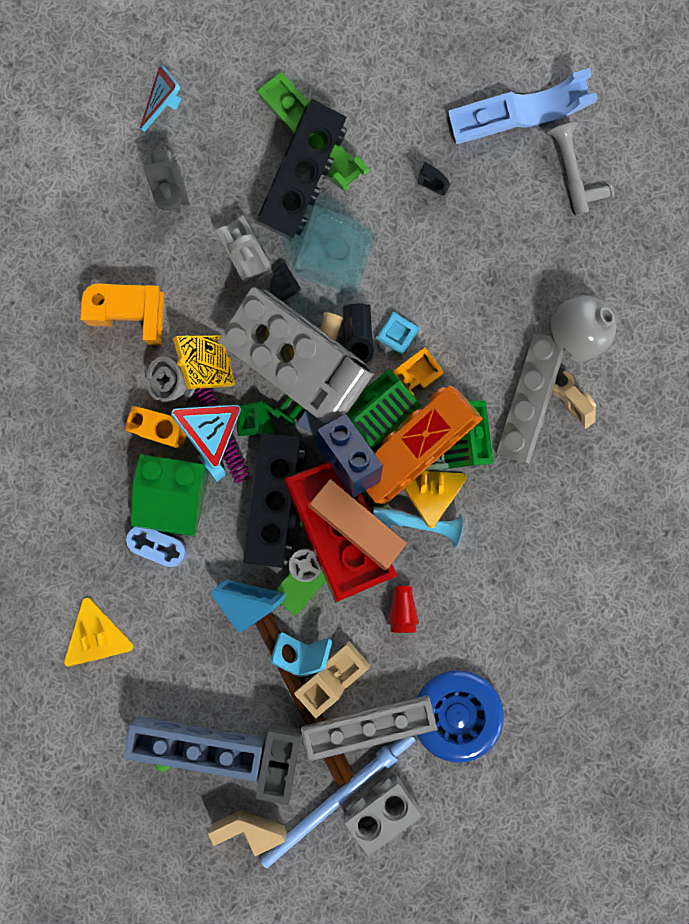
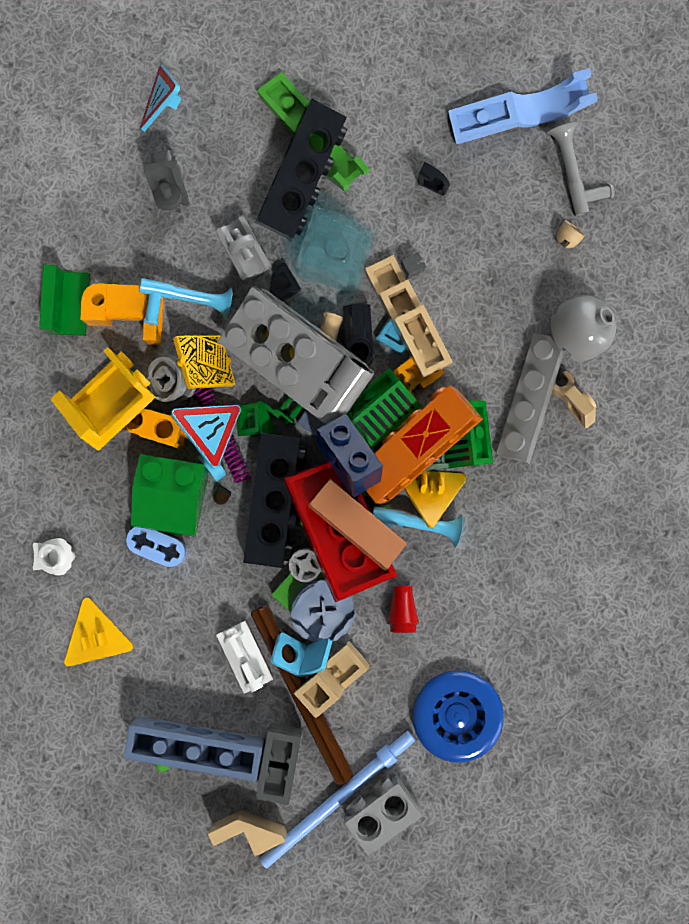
(53, 556): none -> white animal
(62, 301): none -> green panel
(106, 401): none -> yellow panel
(157, 290): none -> medium azure piece
(221, 495): none -> dark brown piece
(244, 657): none -> white hinge
(245, 603): dark azure slope -> none
(317, 614): none -> sand blue tile
(368, 728): light grey tile -> none
(408, 316): none -> tan slope
(411, 267): none -> dark grey piece
(569, 232): none -> tan hinge

